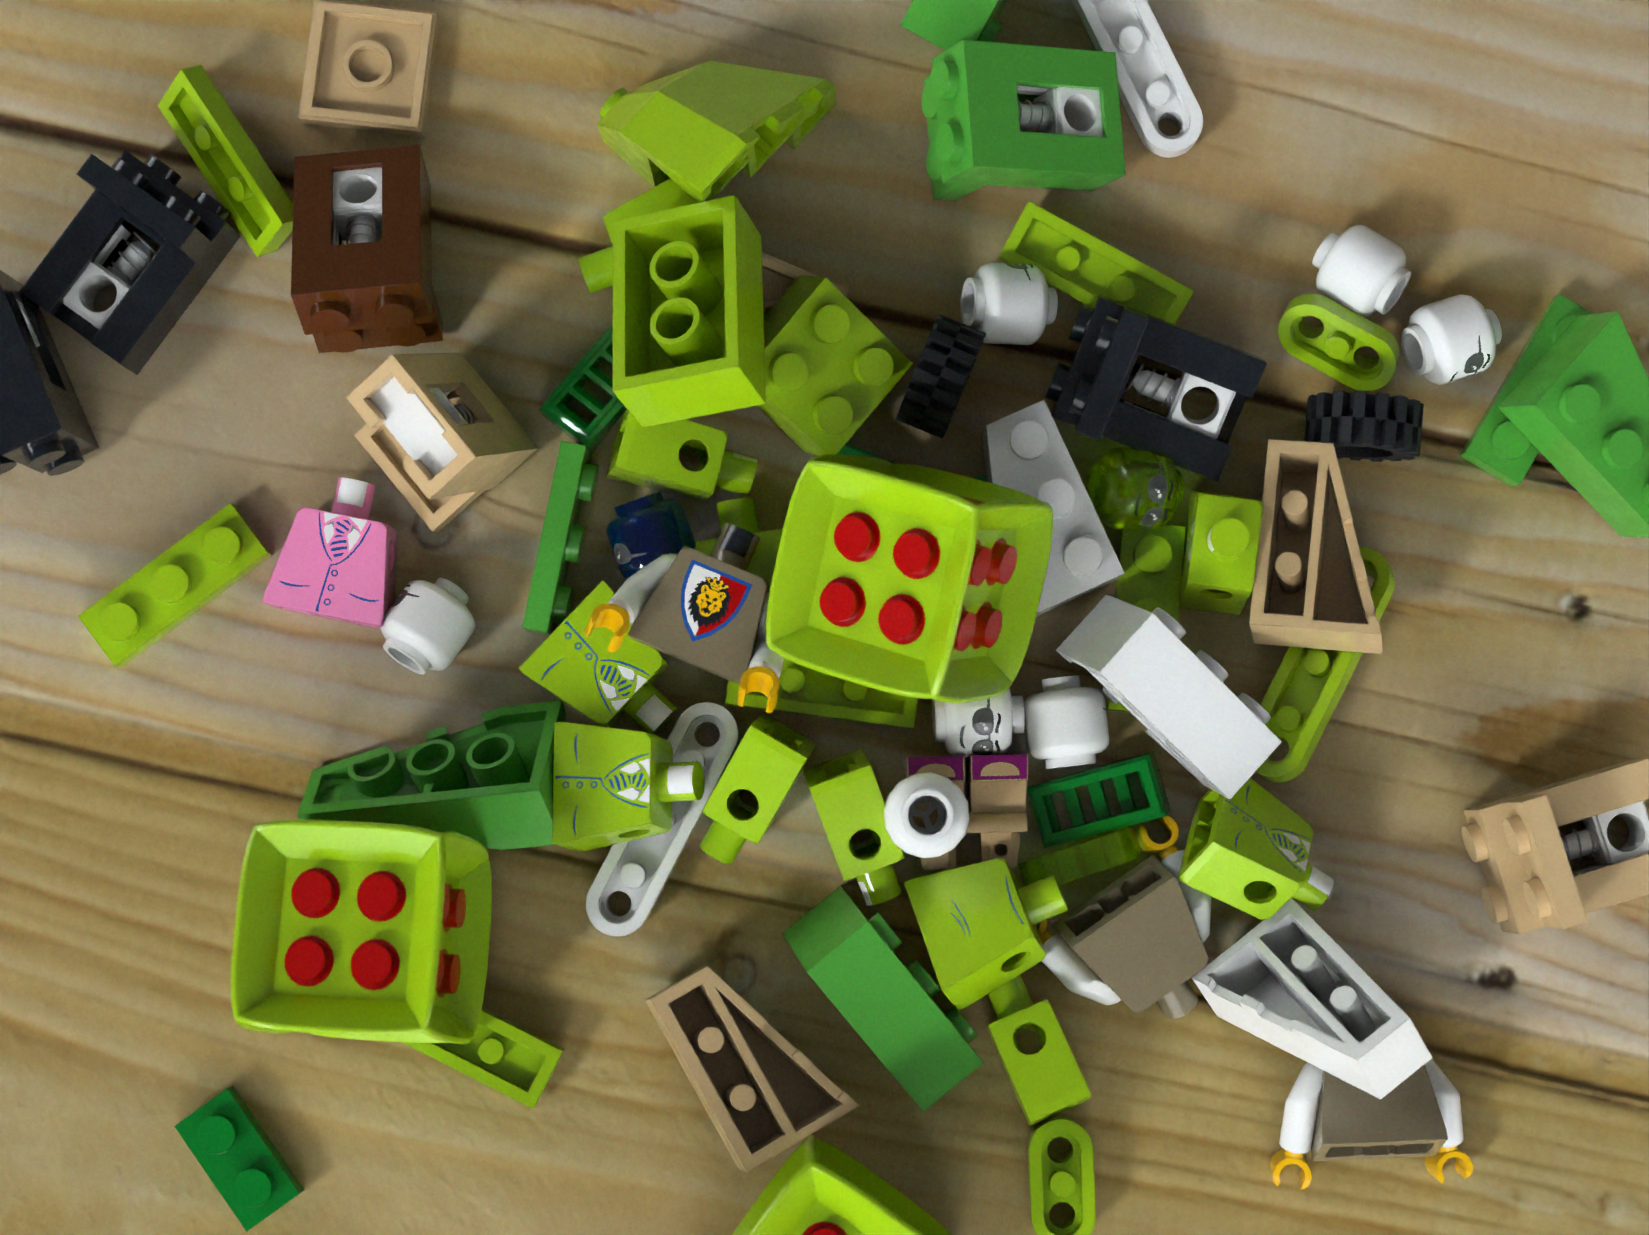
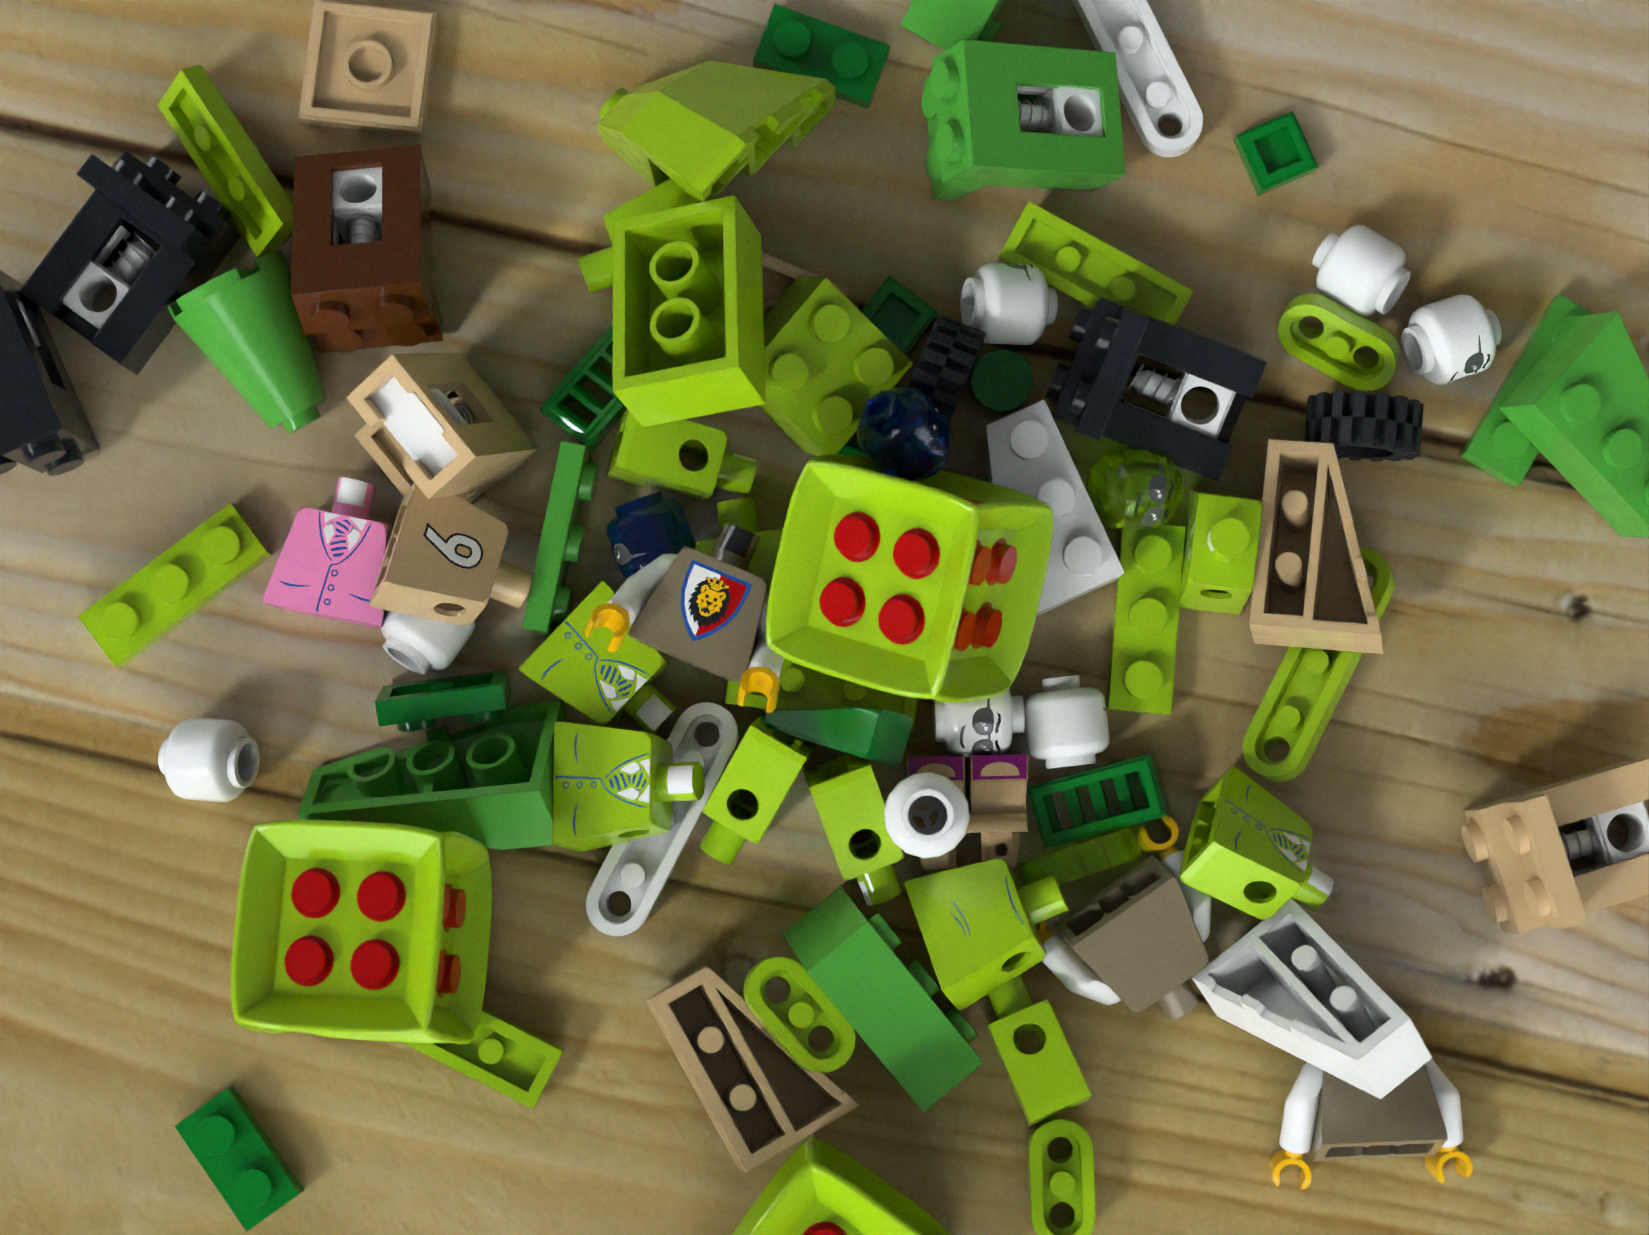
(209, 759): none -> white head
(256, 340): none -> bright green cone
(419, 703): none -> green plate
(446, 562): none -> tan torso
(798, 1013): none -> lime plate
(822, 50): none -> green plate
(860, 731): none -> green slope
(899, 314): none -> green tile
(905, 434): none -> head
(1001, 381): none -> green tile
(1173, 692): white wedge -> none
(1275, 153): none -> green tile

